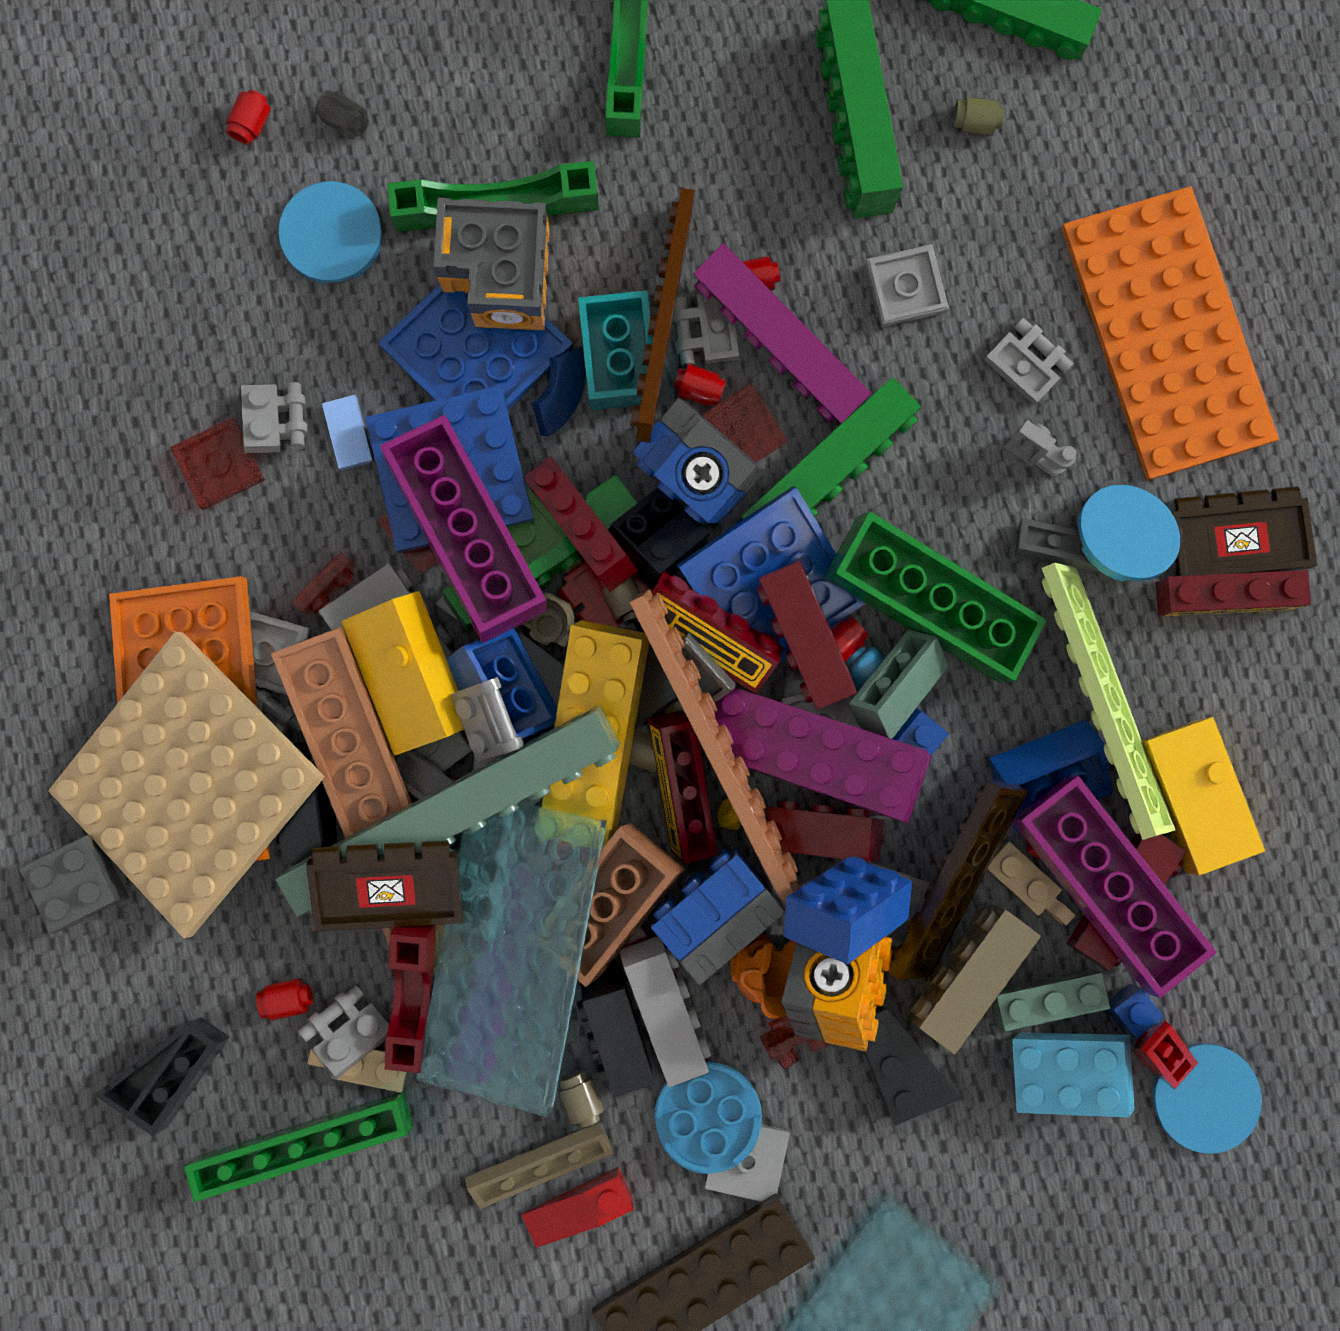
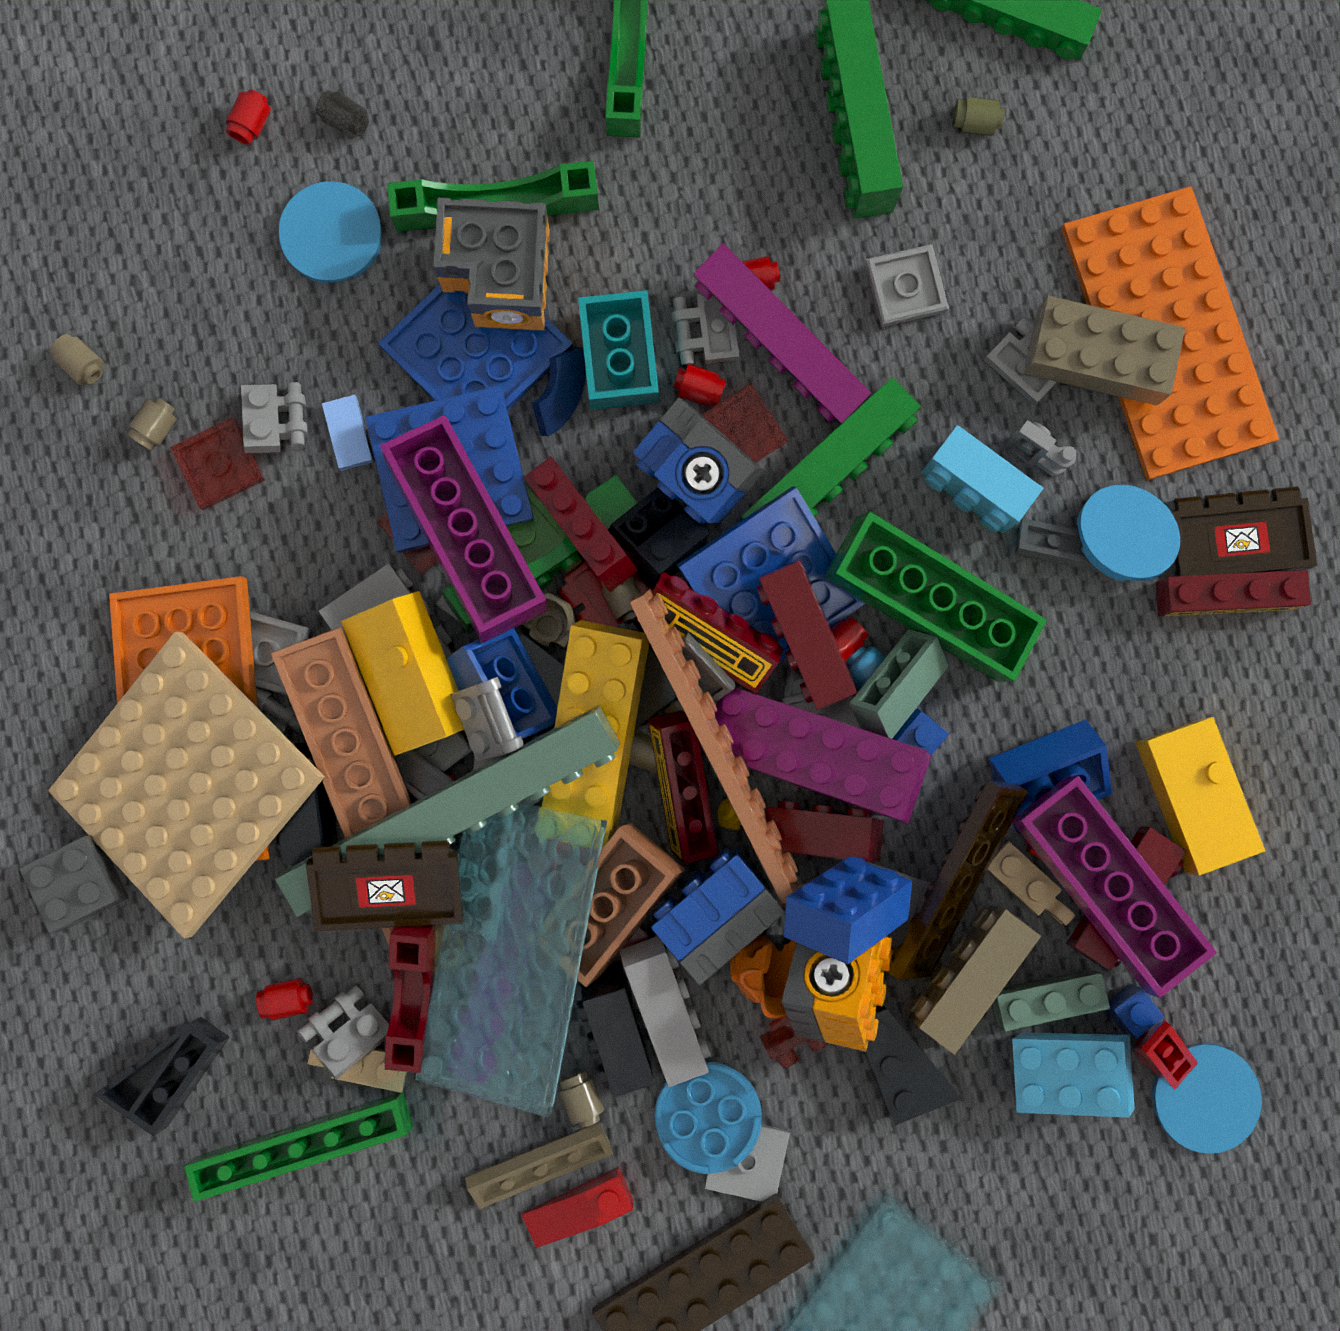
(77, 359): none -> dark tan brick
(152, 423): none -> dark tan brick
(315, 594): clear red plate -> none
(660, 325): reddish brown plate -> none
(981, 481): none -> medium azure brick
(1104, 350): none -> dark tan brick
(1110, 705): yellowish green plate -> none

